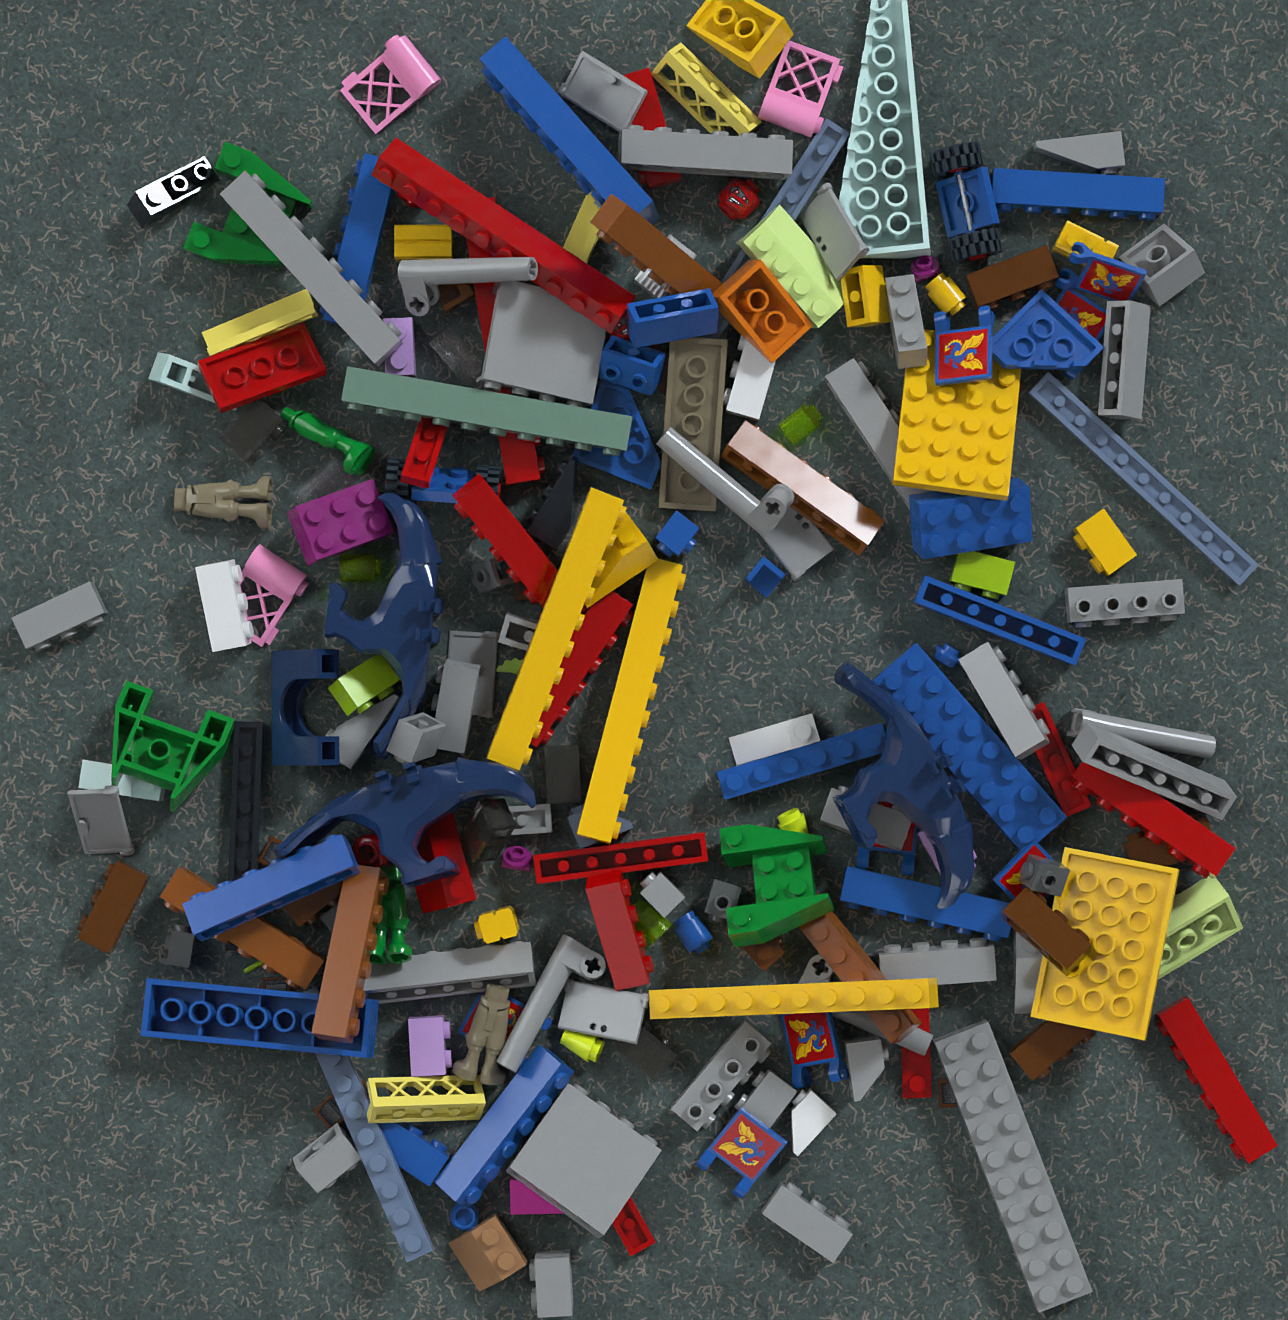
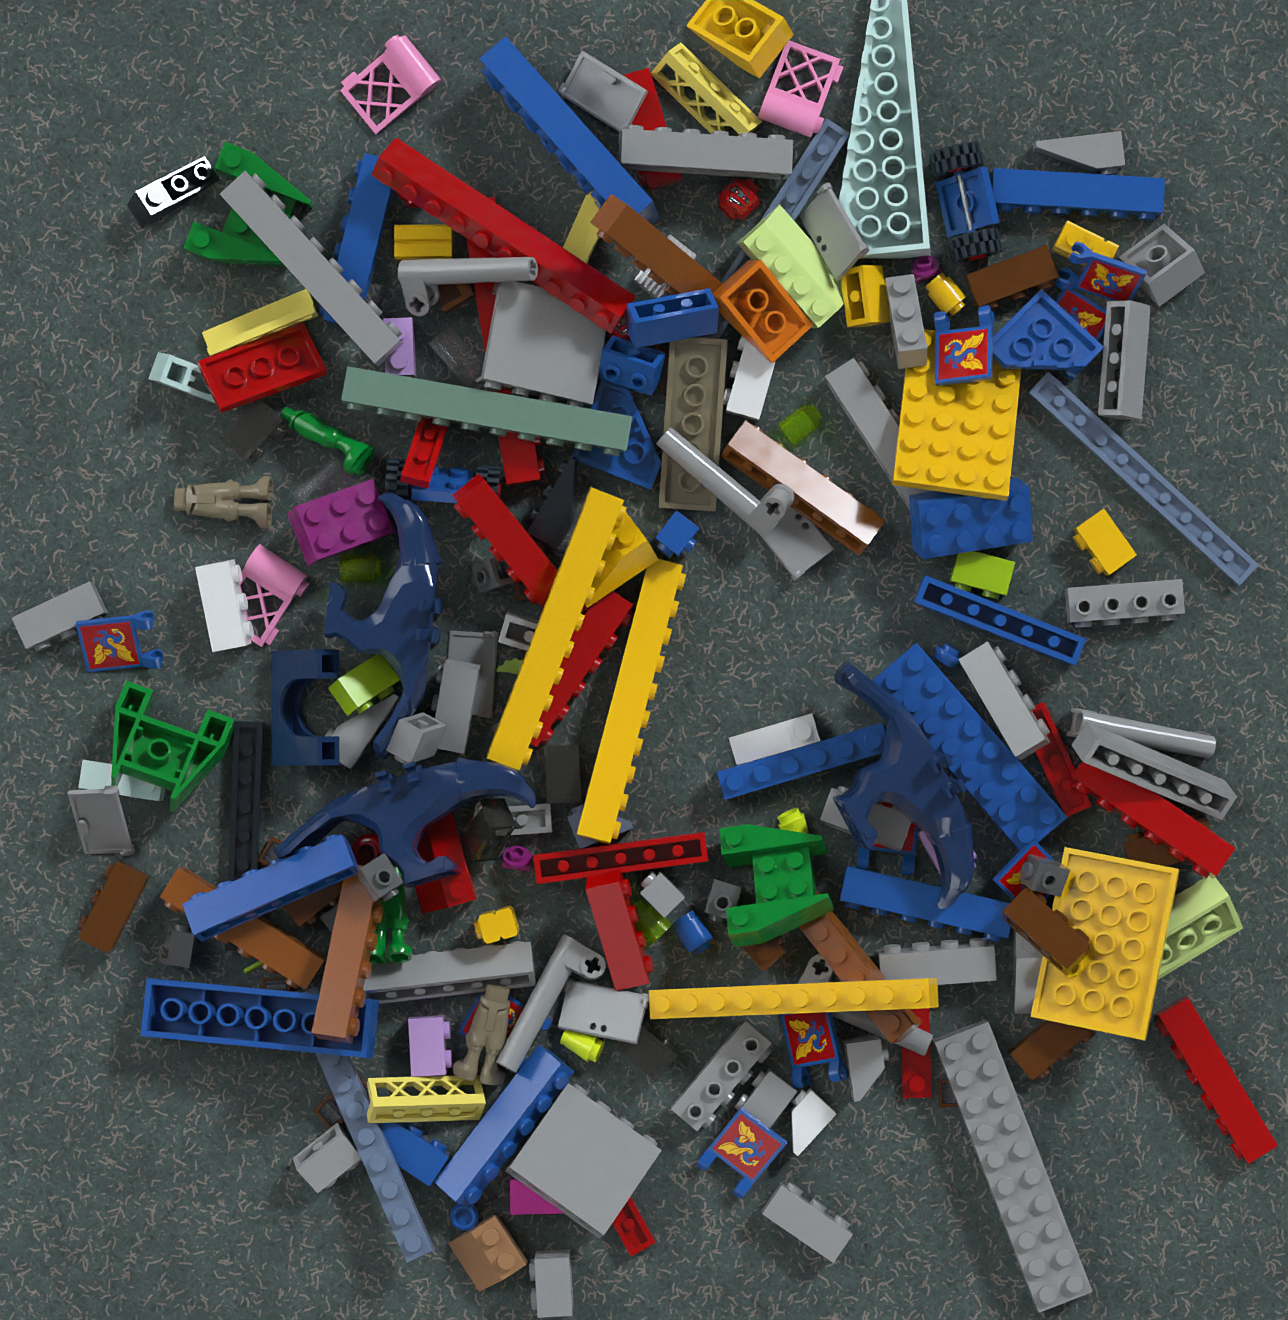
(115, 643): none -> flag
(380, 878): none -> dark grey brick
(764, 577): blue panel -> none

